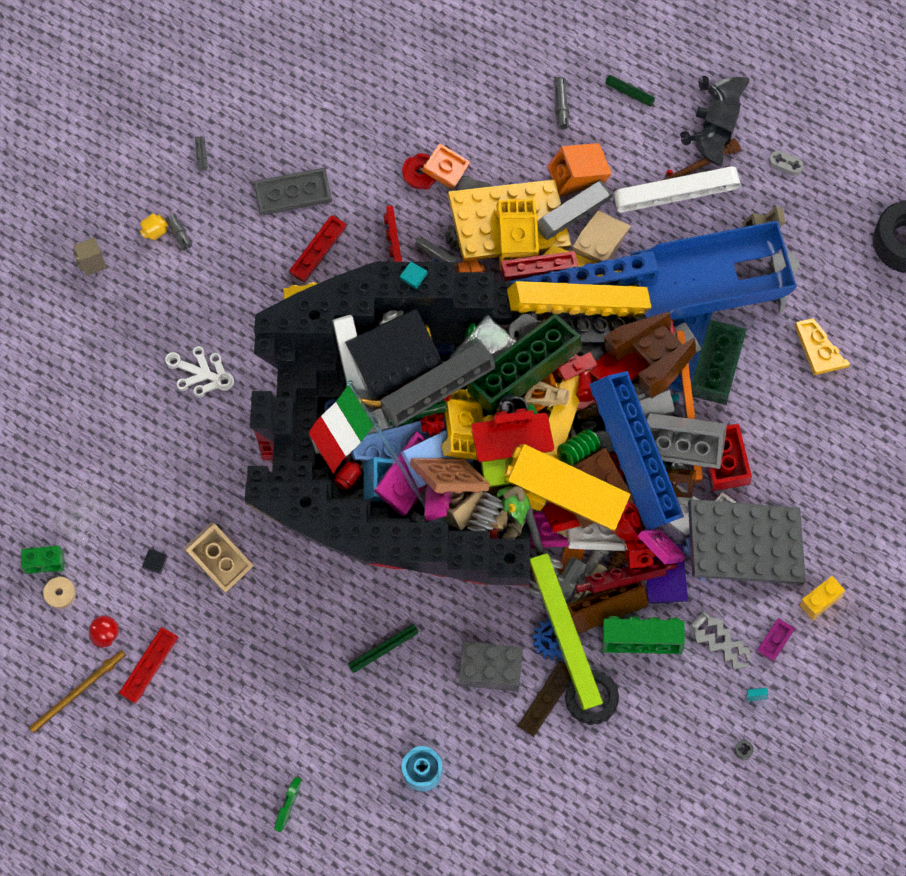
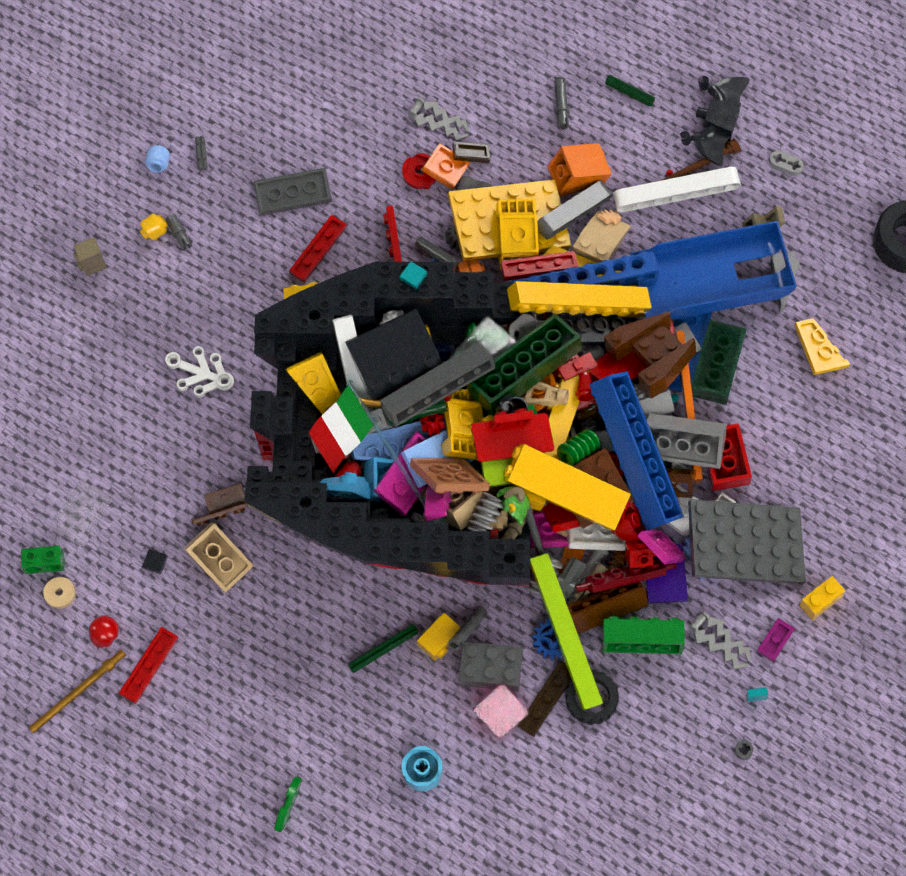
(157, 158): none -> light blue head
(222, 502): none -> reddish brown bracket
(316, 381): none -> yellow wing
(348, 486): none -> dark azure slope
(436, 638): none -> yellow brick
(445, 122): none -> light grey piece
(471, 152): none -> tile
(471, 623): none -> dark grey pin
(501, 710): none -> clear pink tile
(609, 217): none -> light nougat piece

